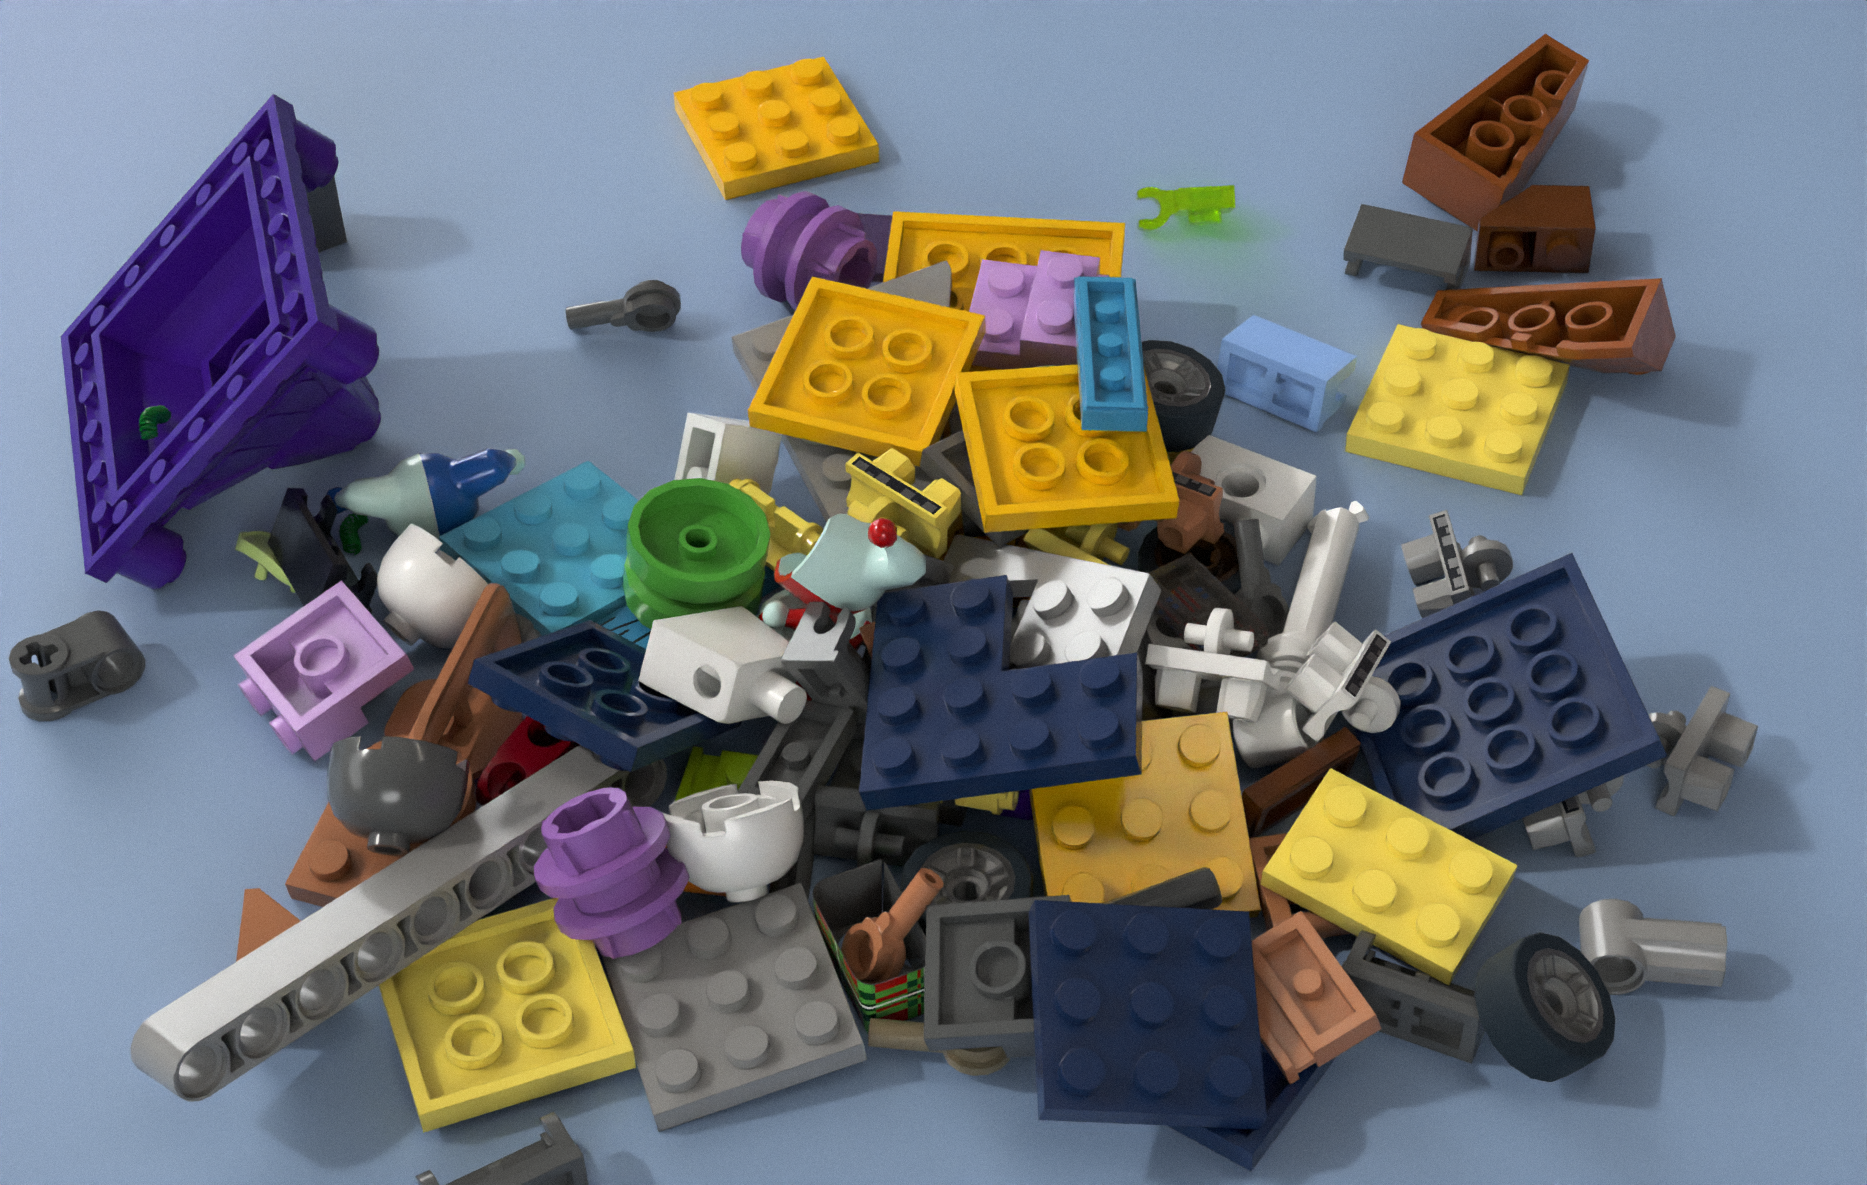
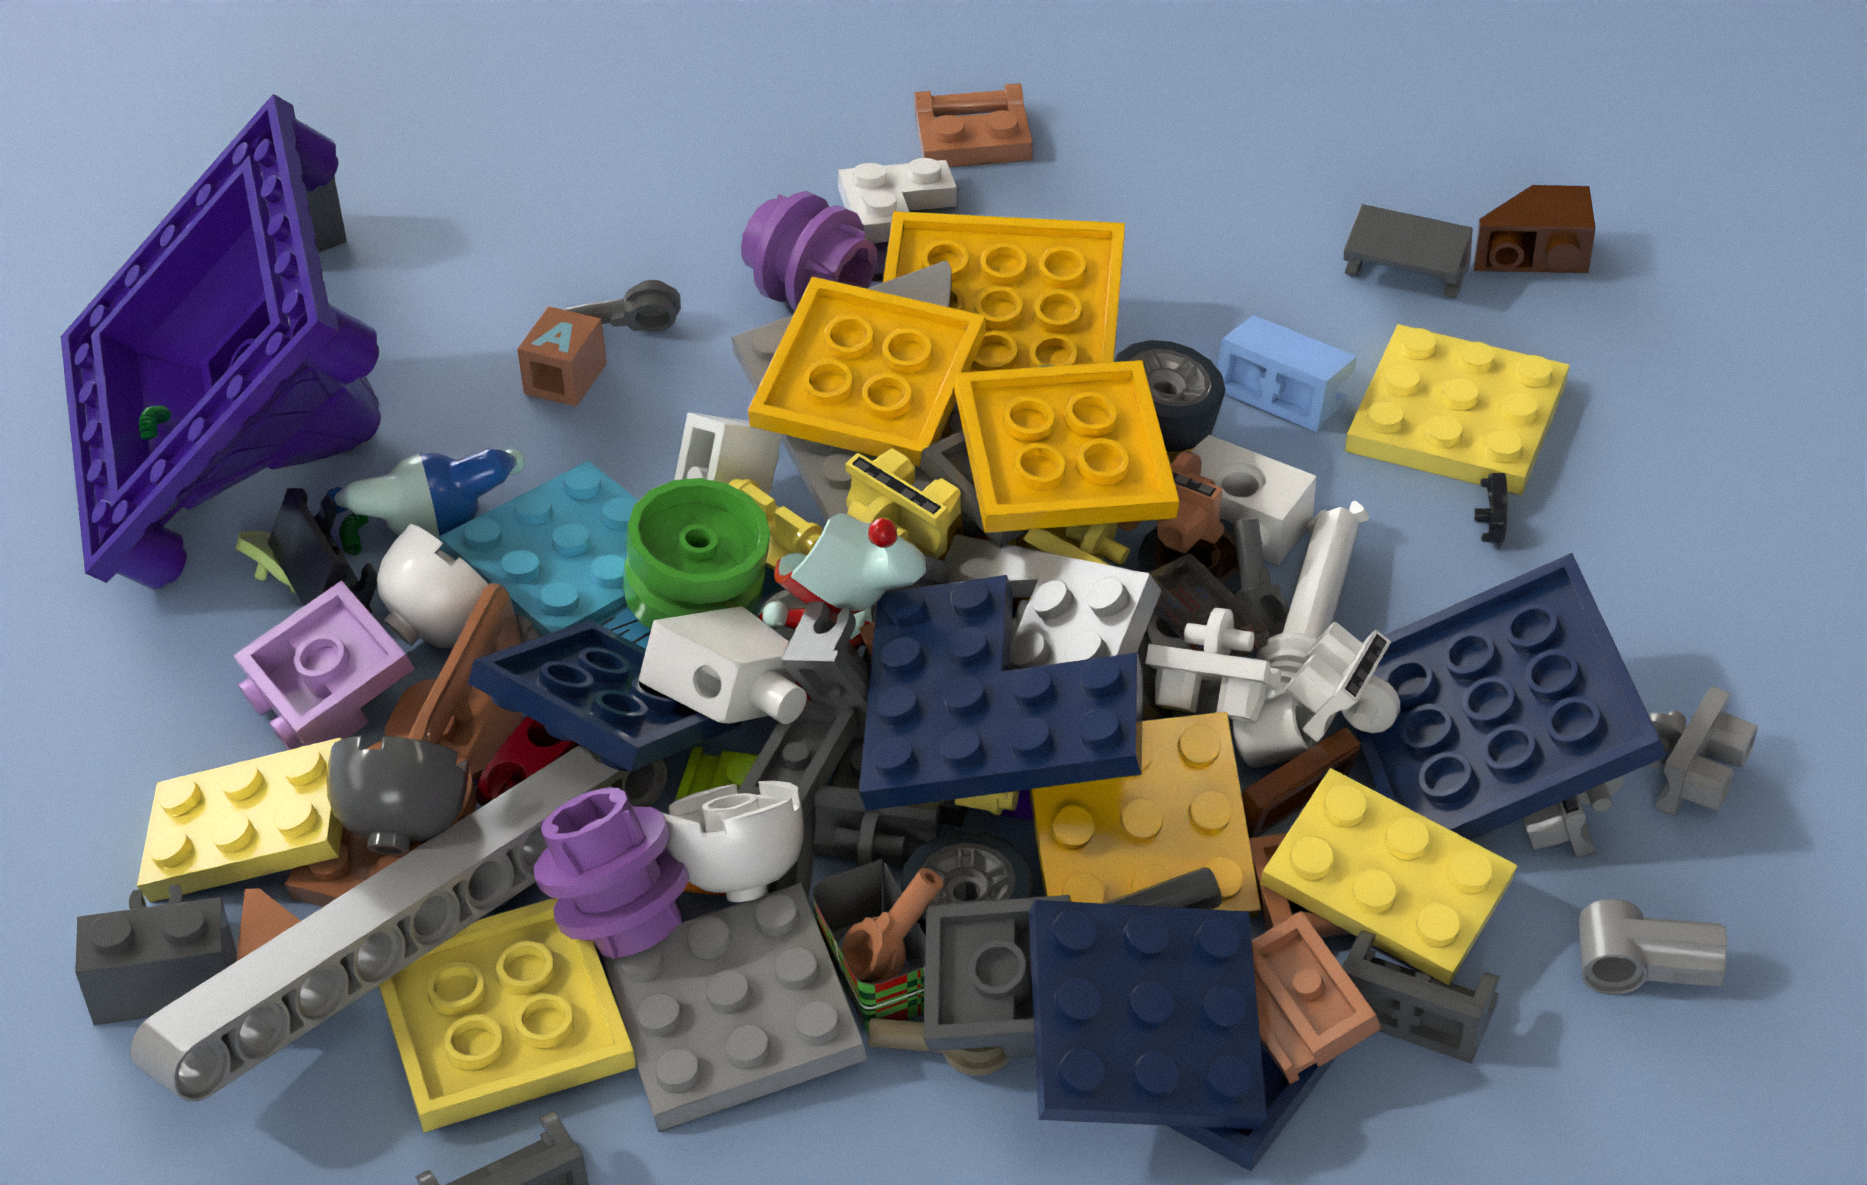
(78, 663): dark grey piece -> none
(150, 955): none -> dark grey brick
(240, 822): none -> light yellow plate
(562, 356): none -> nougat brick
(775, 127): yellow plate -> none
(879, 190): none -> white plate
(974, 138): none -> nougat plate
(1030, 310): lavender plate -> none
(1109, 354): dark azure tile -> none
(1200, 204): clear neon green plate -> none
(1478, 565): light grey hips -> none
(1496, 133): dark orange wedge -> none
(1497, 513): none -> black piece
(1544, 1007): black wheel -> none
(1581, 324): dark orange wedge -> none

